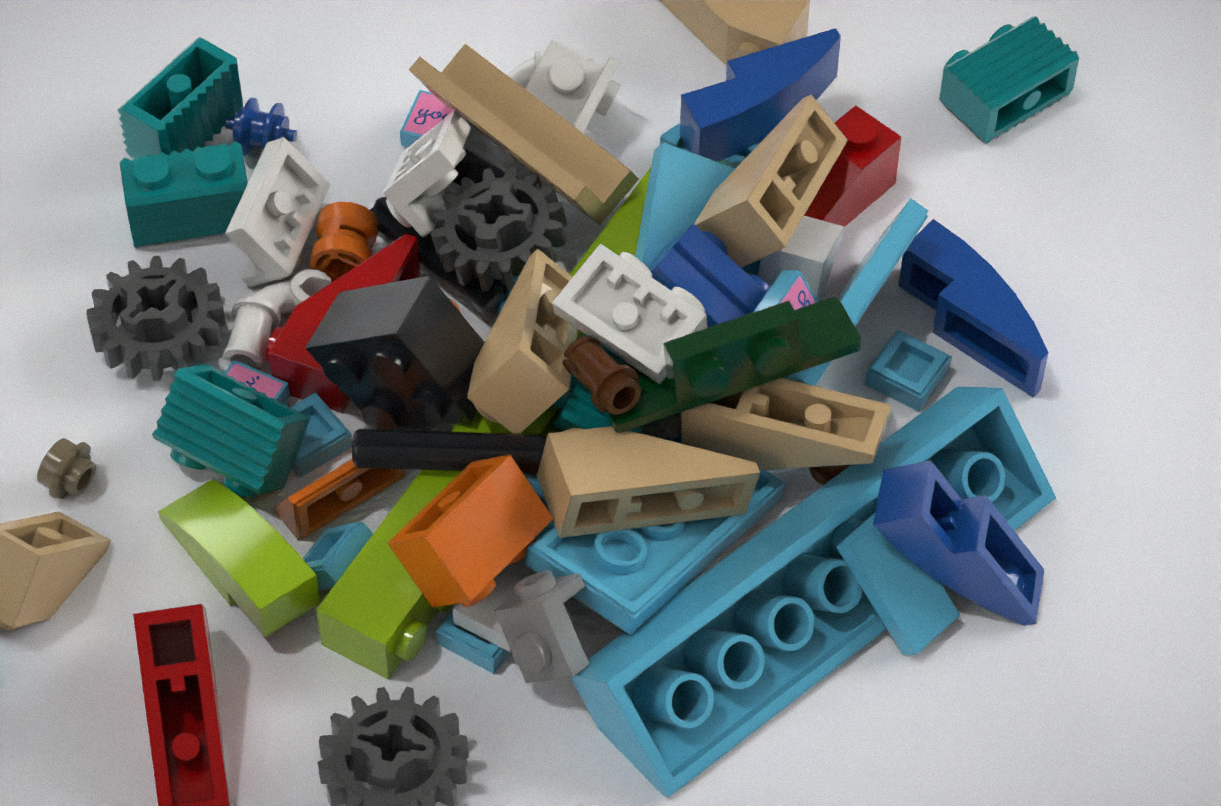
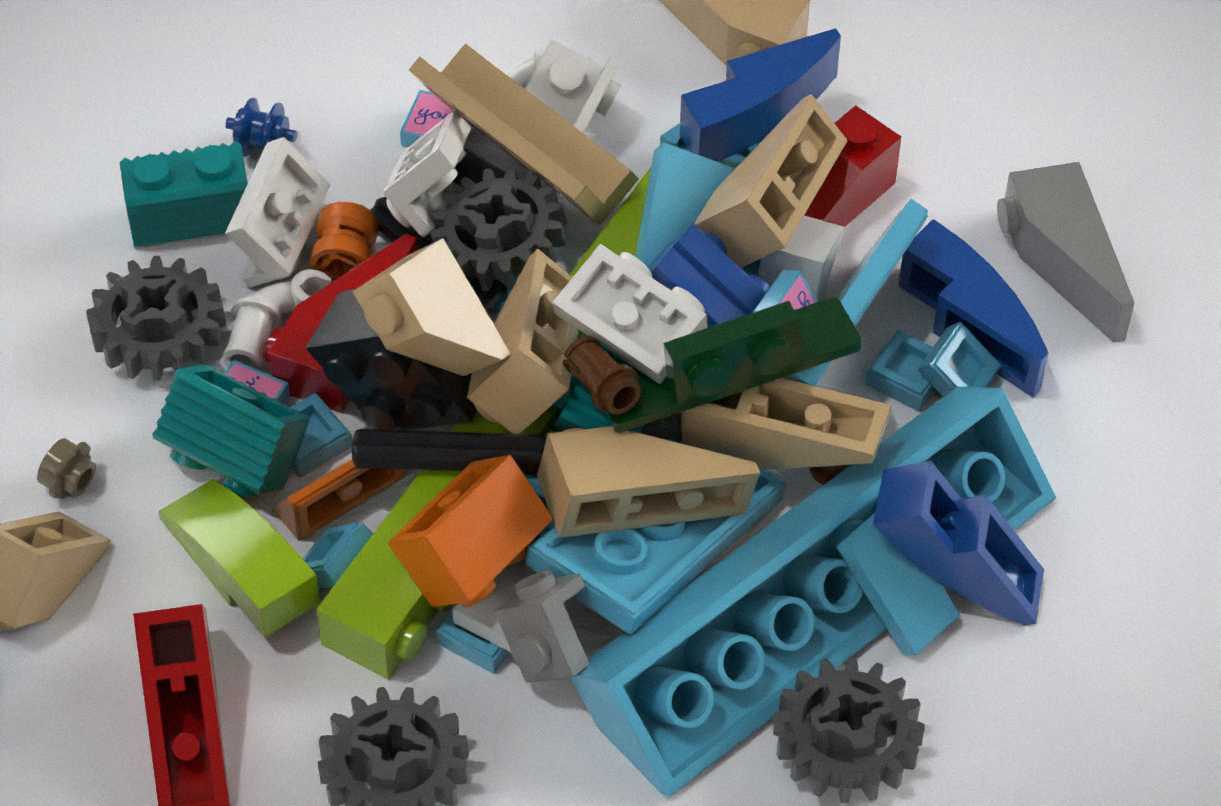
(183, 102): teal brick -> none
(431, 312): none -> tan slope
(843, 735): none -> dark grey gear
(958, 361): none -> medium azure tile
(1008, 78): teal brick -> none
(1066, 243): none -> light grey slope

